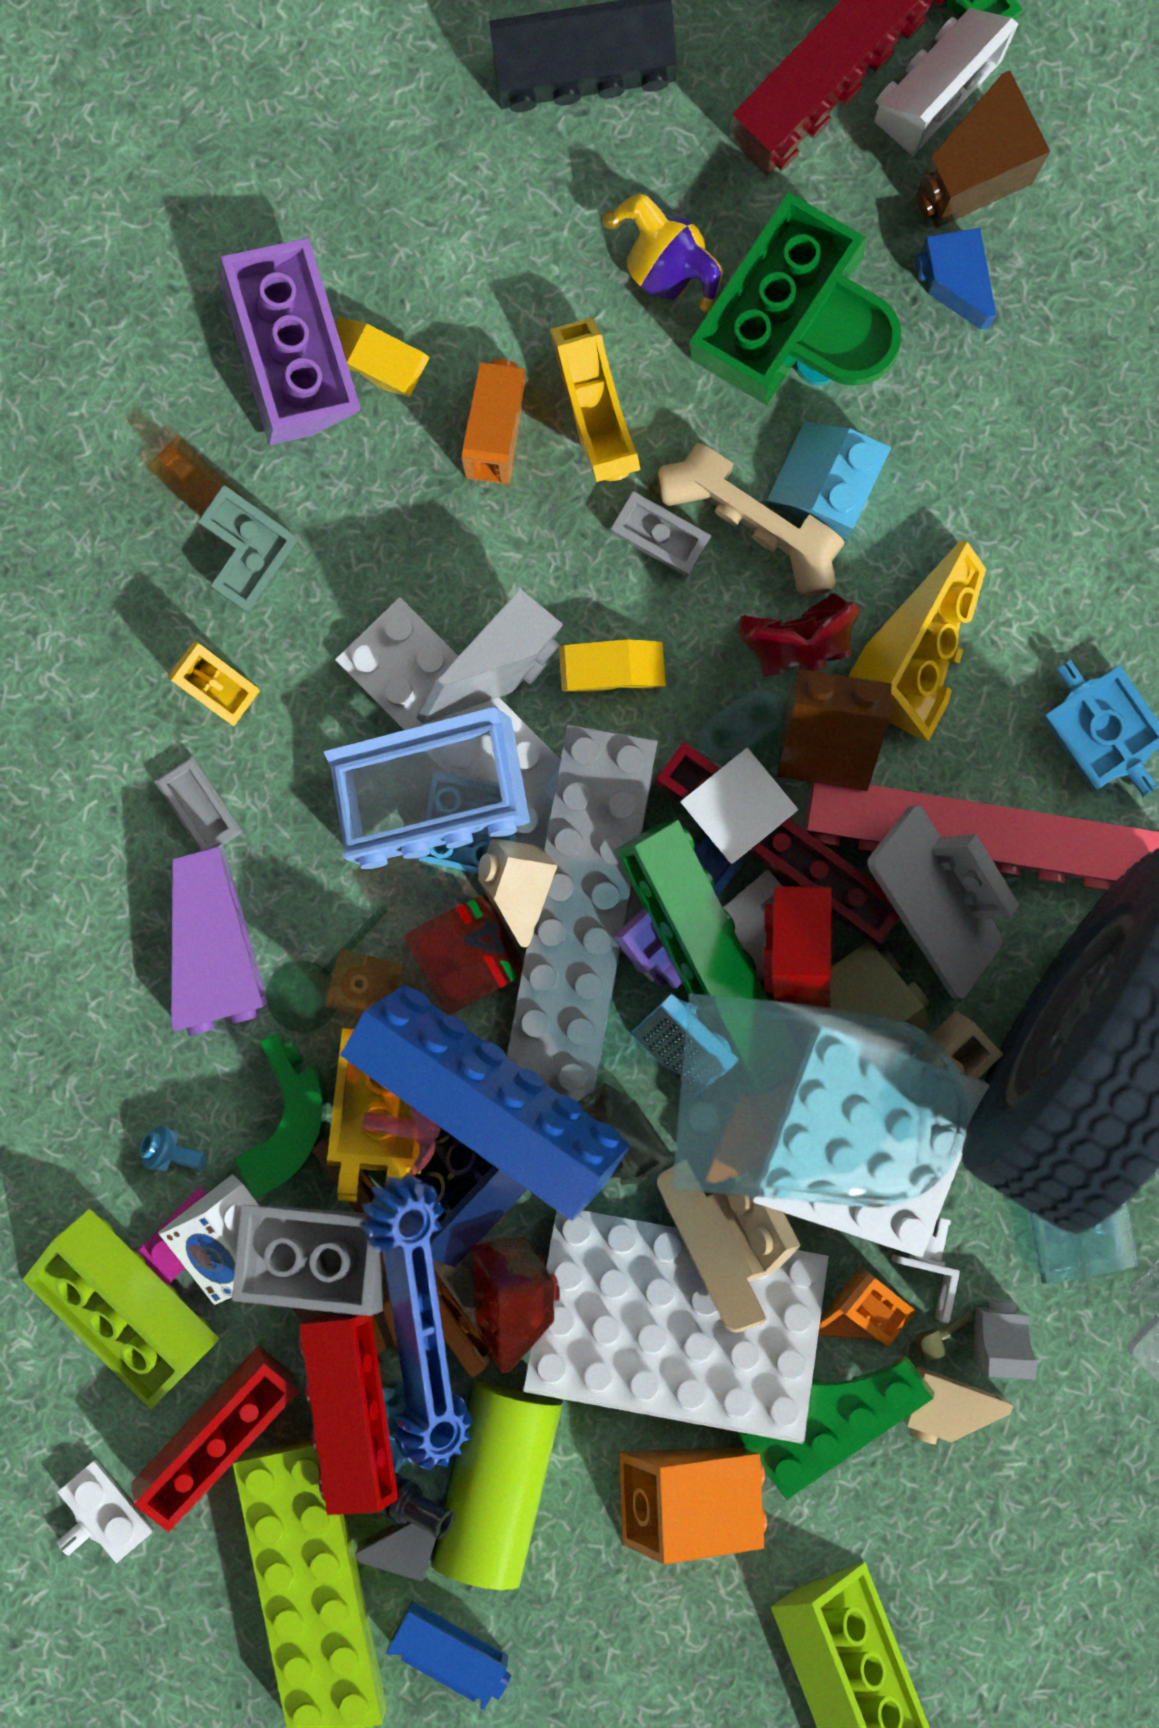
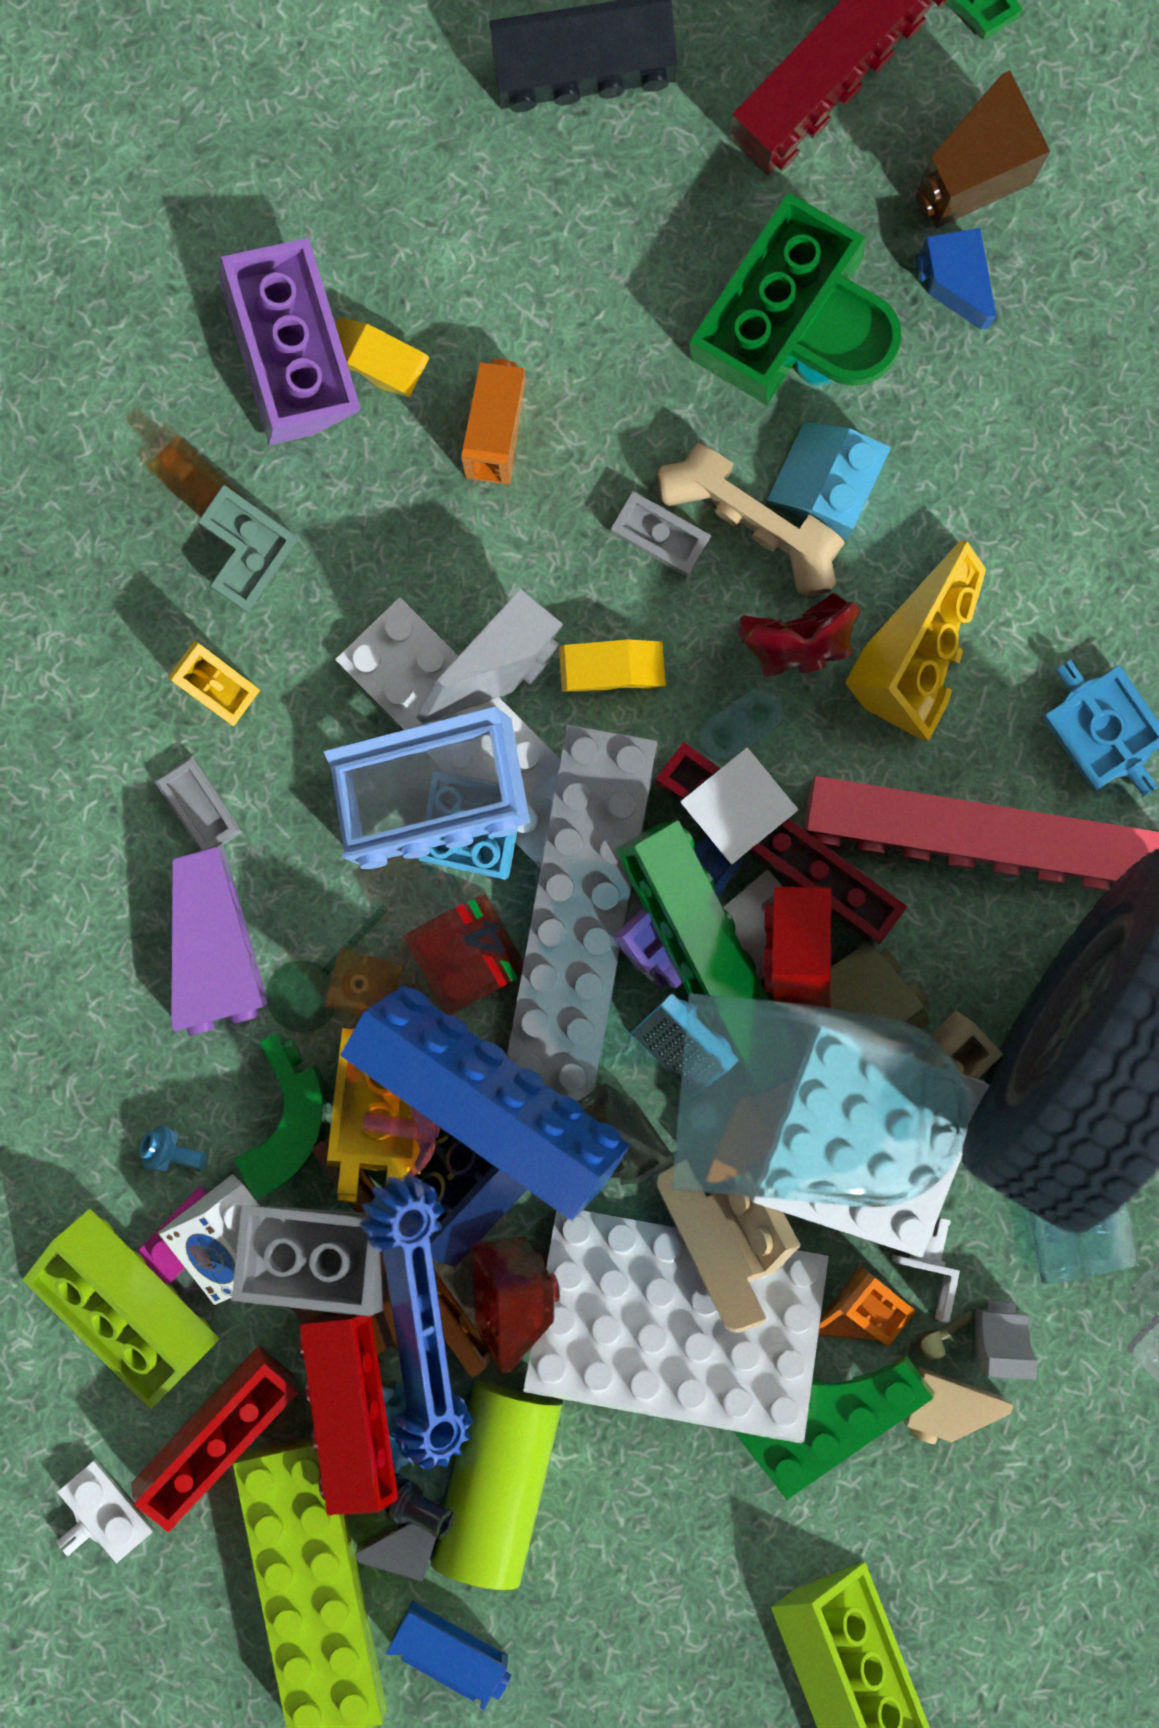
(517, 884): slope -> none
(594, 400): yellow arch -> none
(667, 252): piece -> none
(692, 1502): orange slope -> none
(833, 729): reddish brown slope -> none
(943, 77): white slope -> none
(944, 896): light grey bracket -> none

